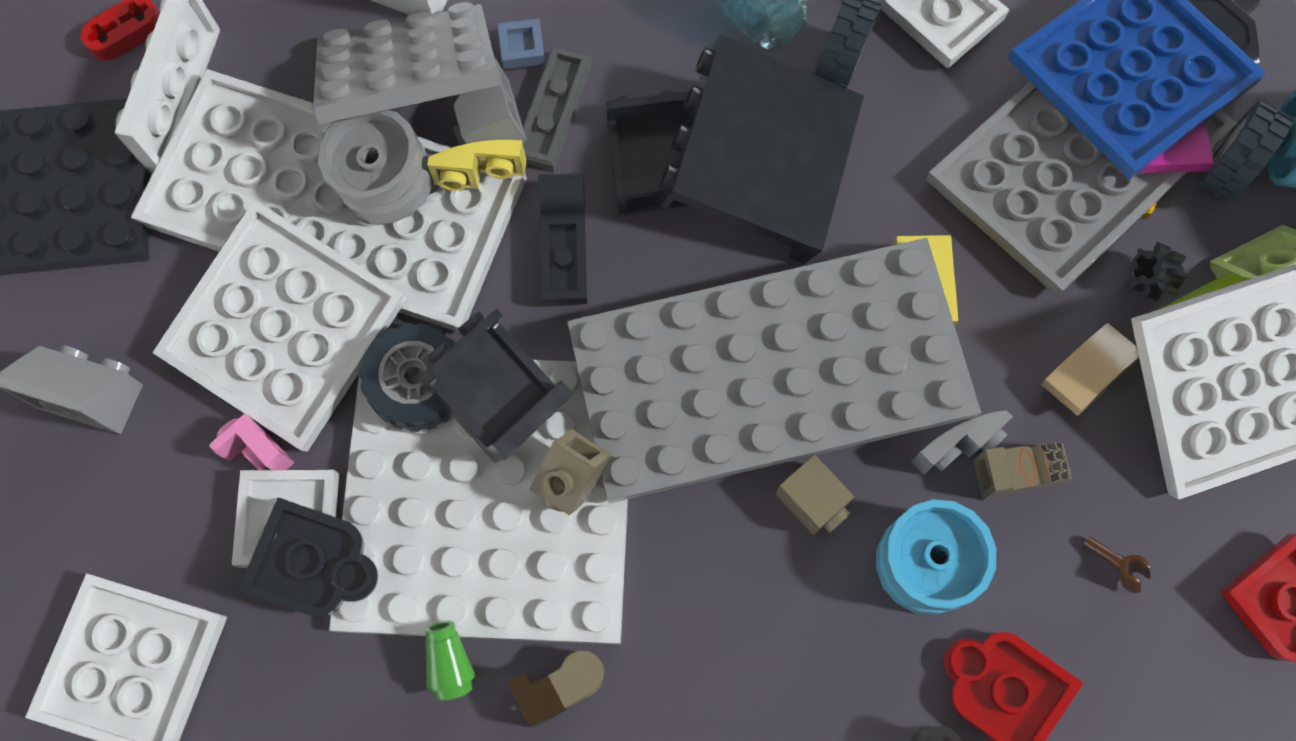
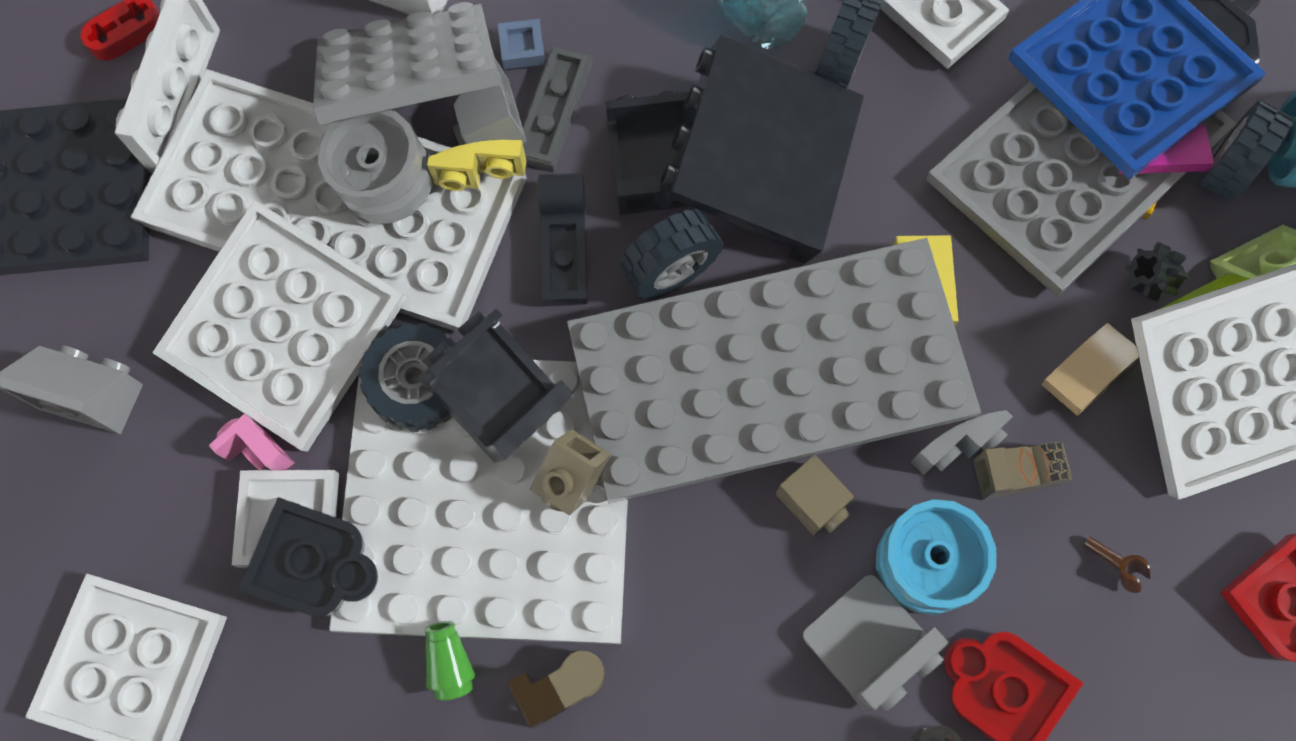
(671, 254): none -> black wheel
(873, 645): none -> light grey bracket

